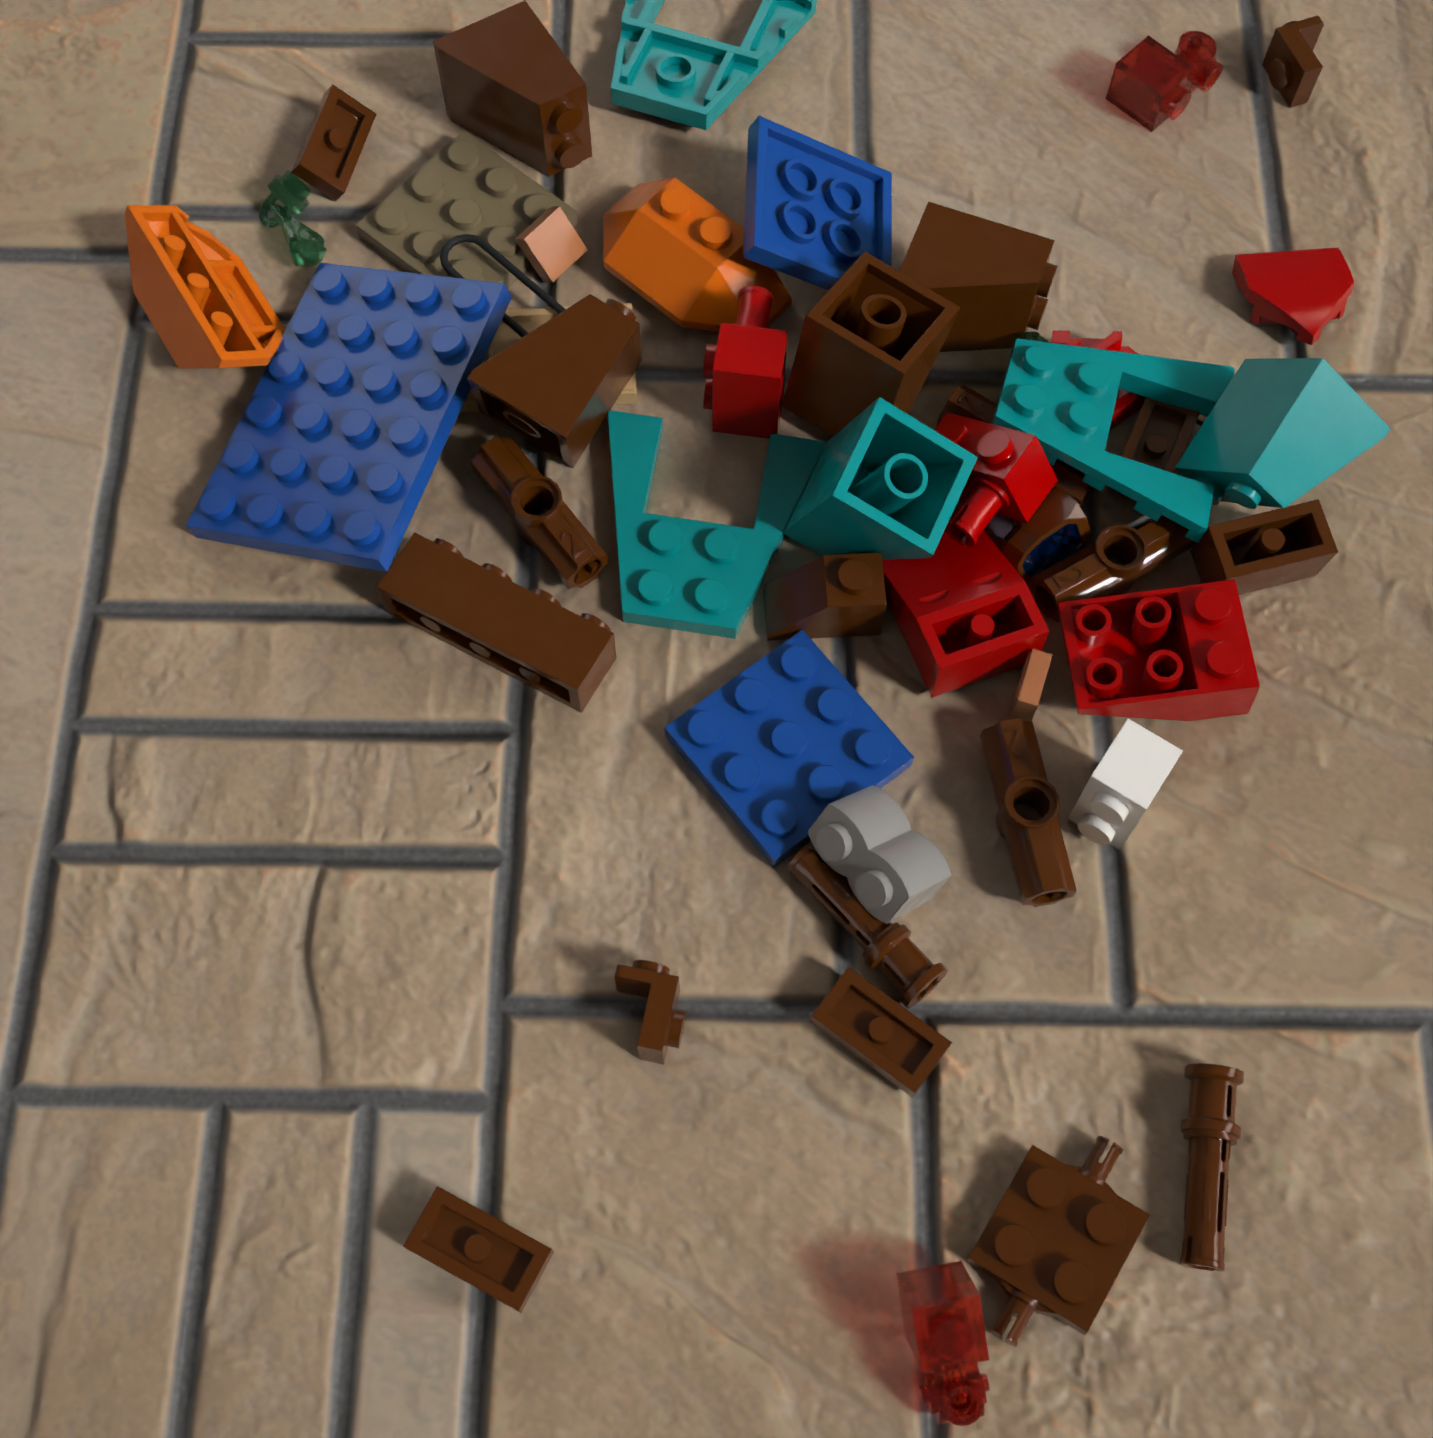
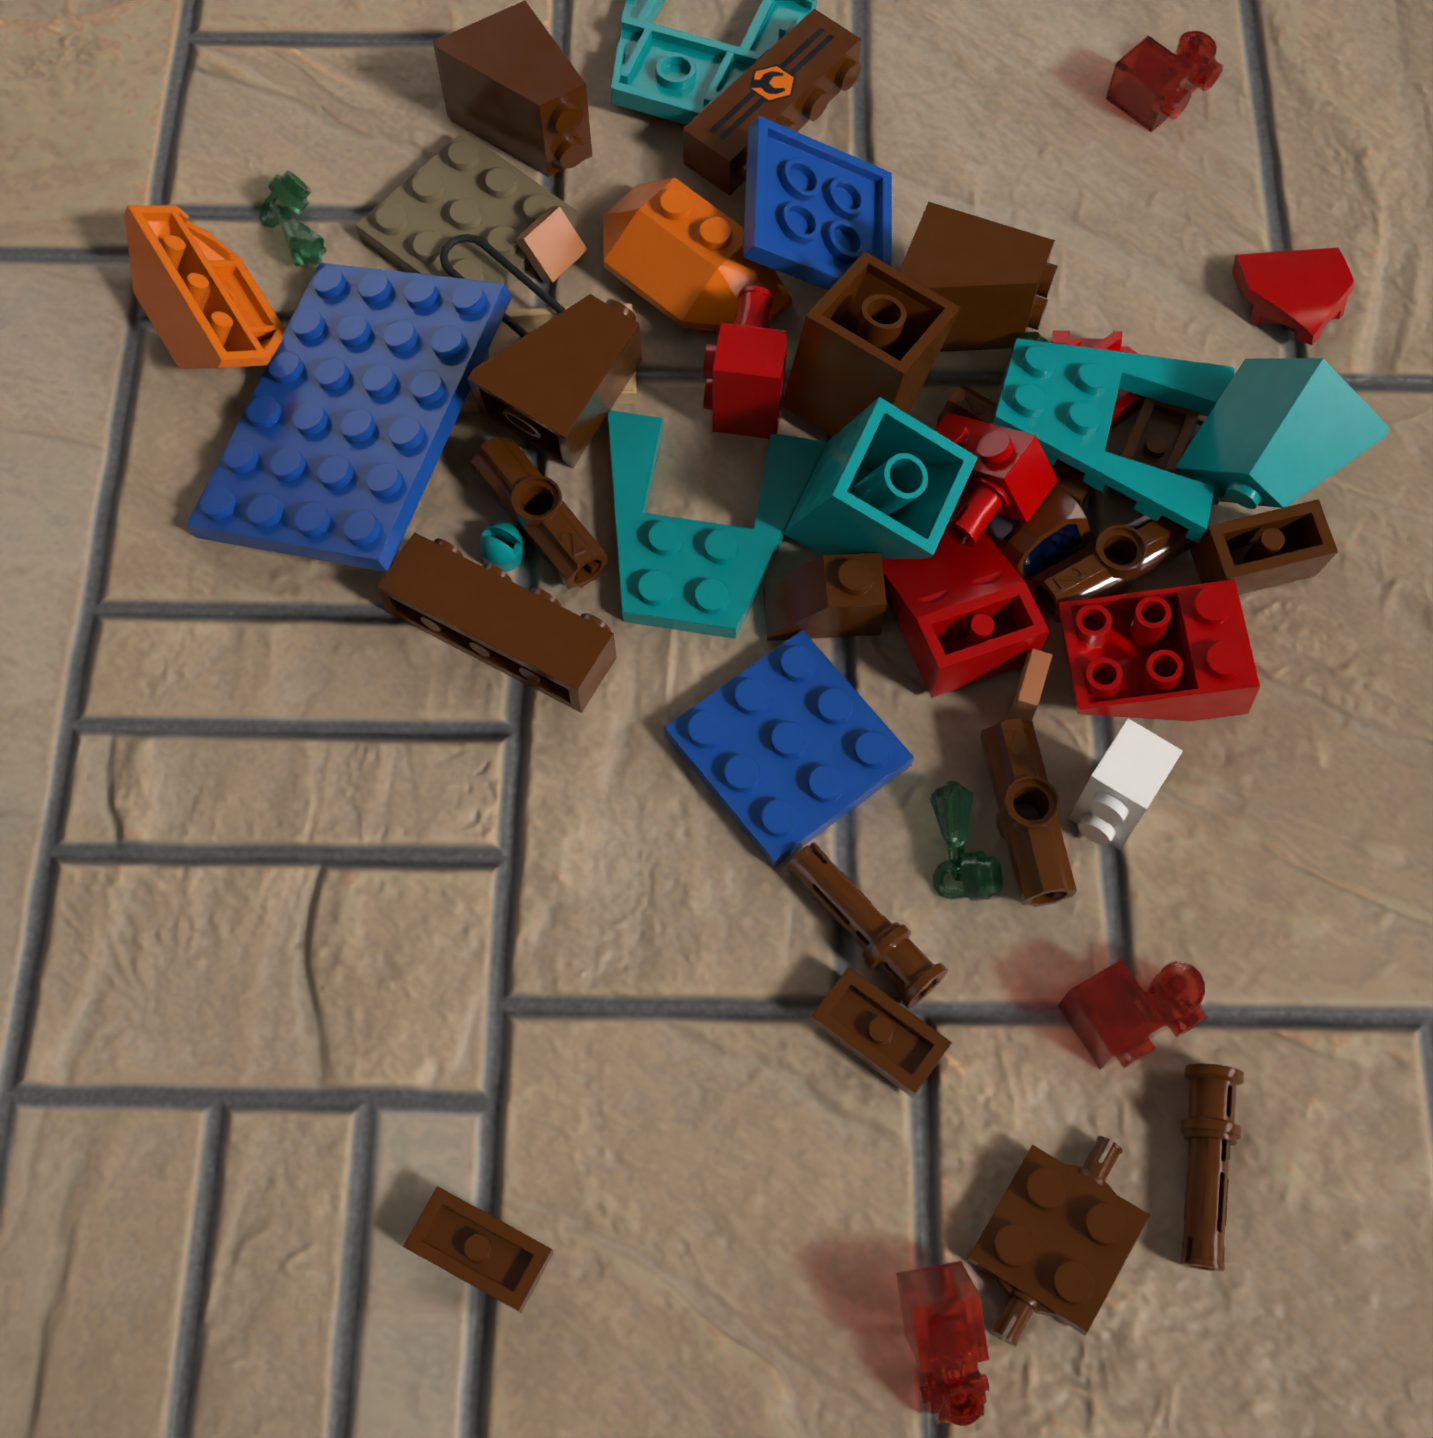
(333, 143): reddish brown plate -> none
(498, 552): none -> teal hinge
(662, 1022): reddish brown bracket -> none
(784, 86): none -> reddish brown brick
(879, 853): light grey brick -> none
(976, 870): none -> clear green piece
(1120, 1019): none -> clear red brick
(1291, 60): reddish brown bracket -> none

